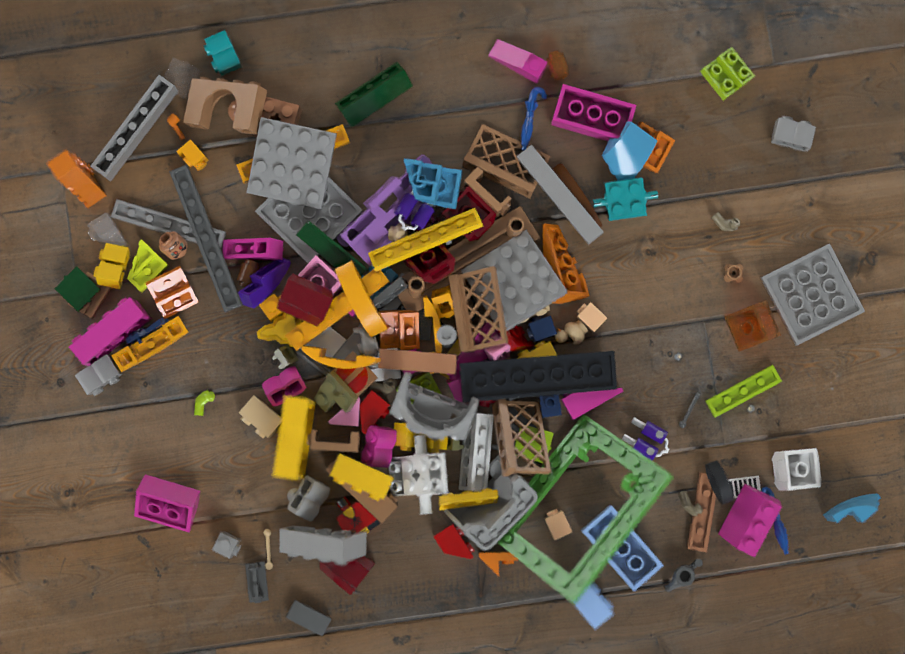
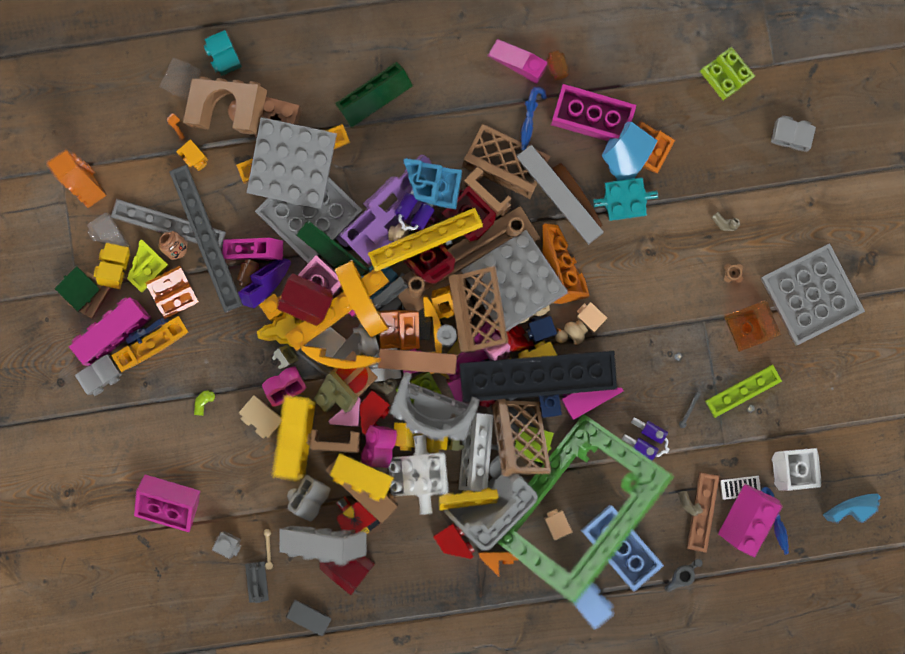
(134, 128): light grey brick -> none
(719, 482): black tyre -> none

